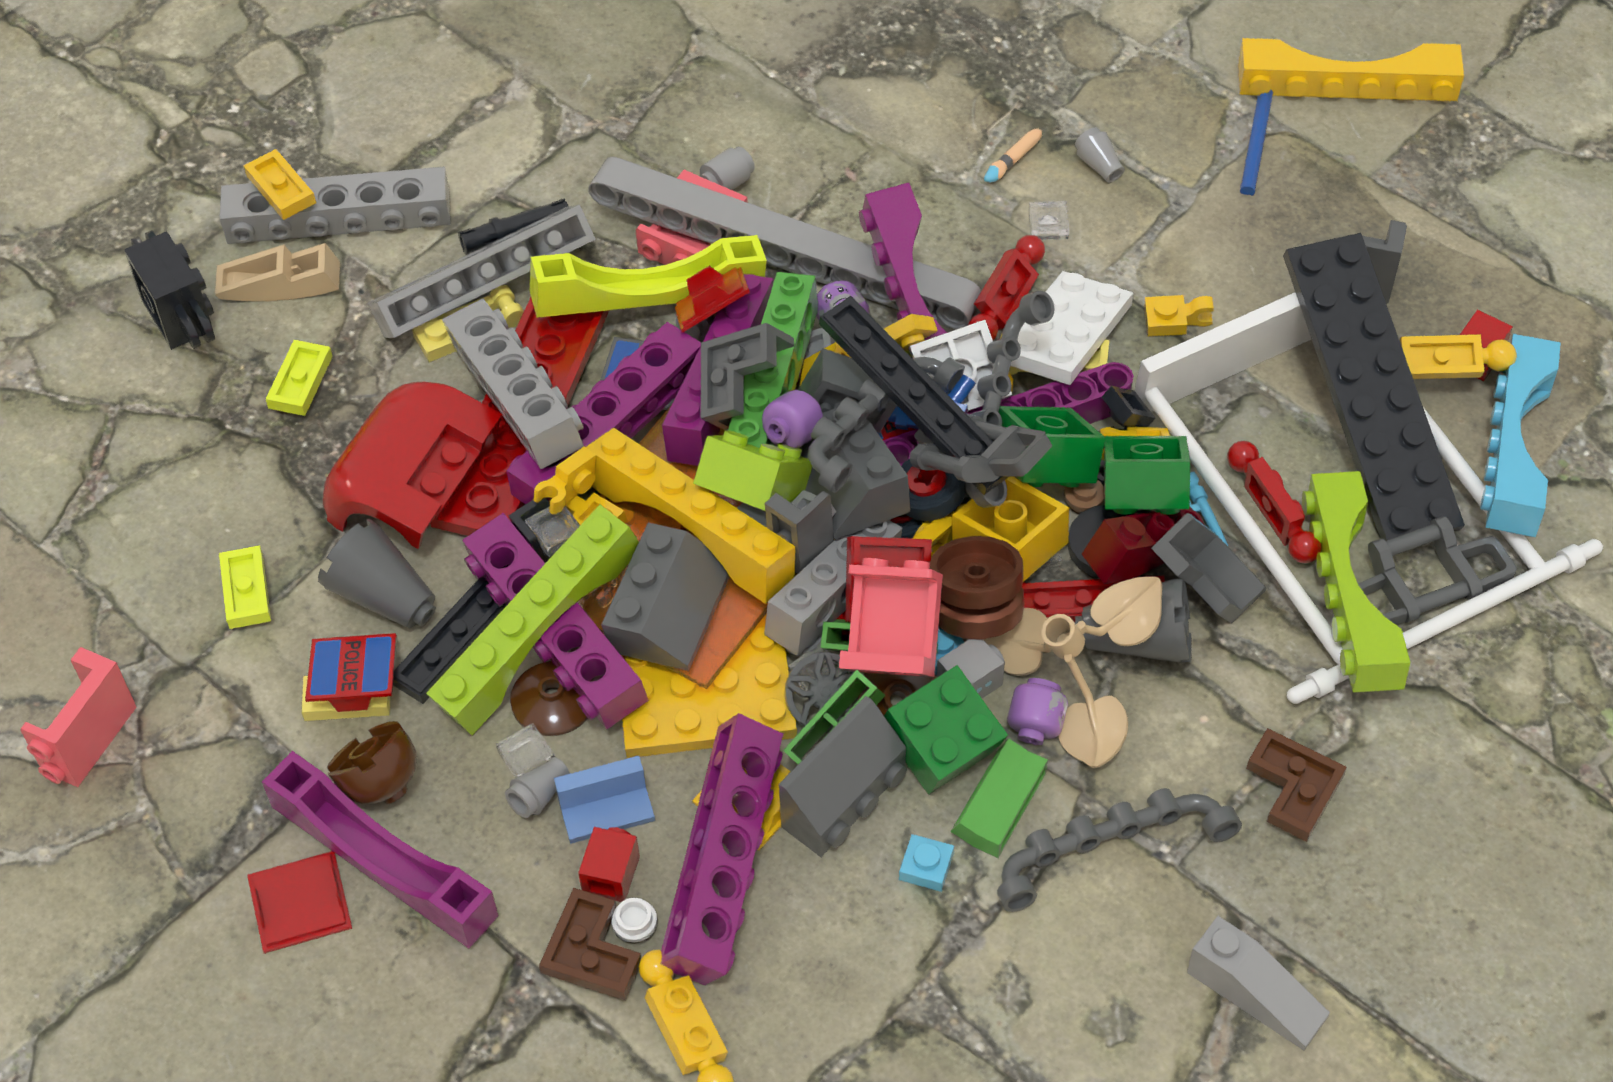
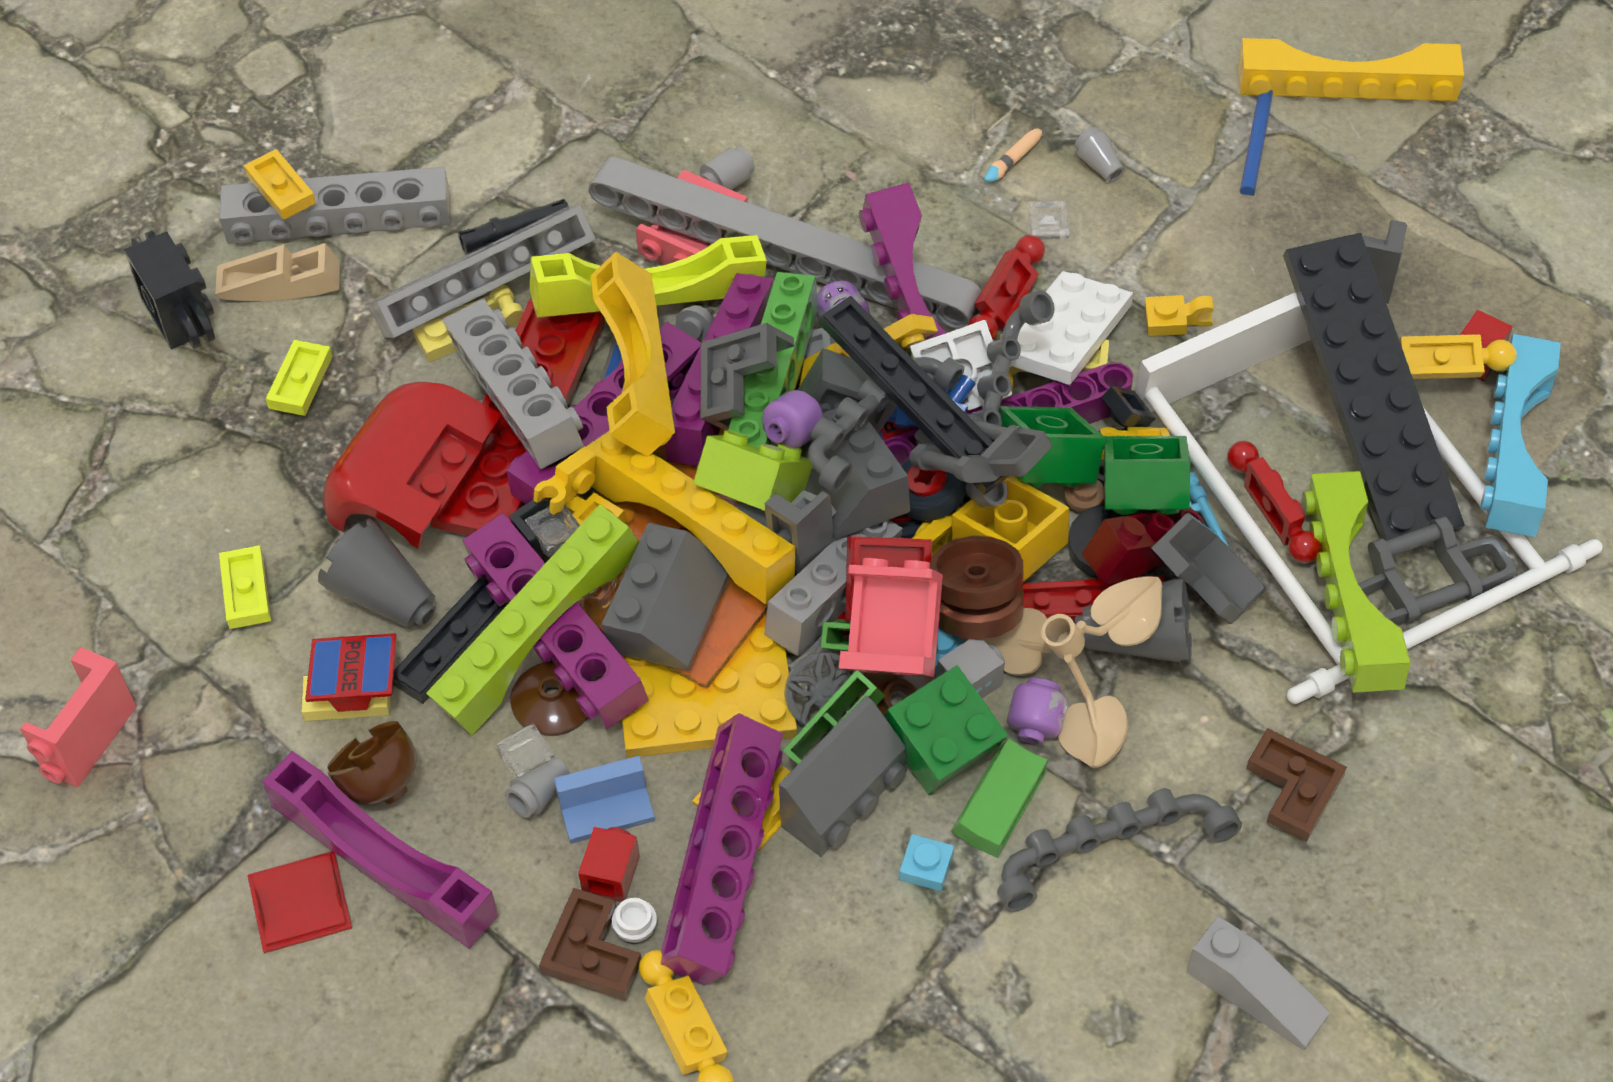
(627, 301): none -> yellow arch
(709, 294): red piece -> none

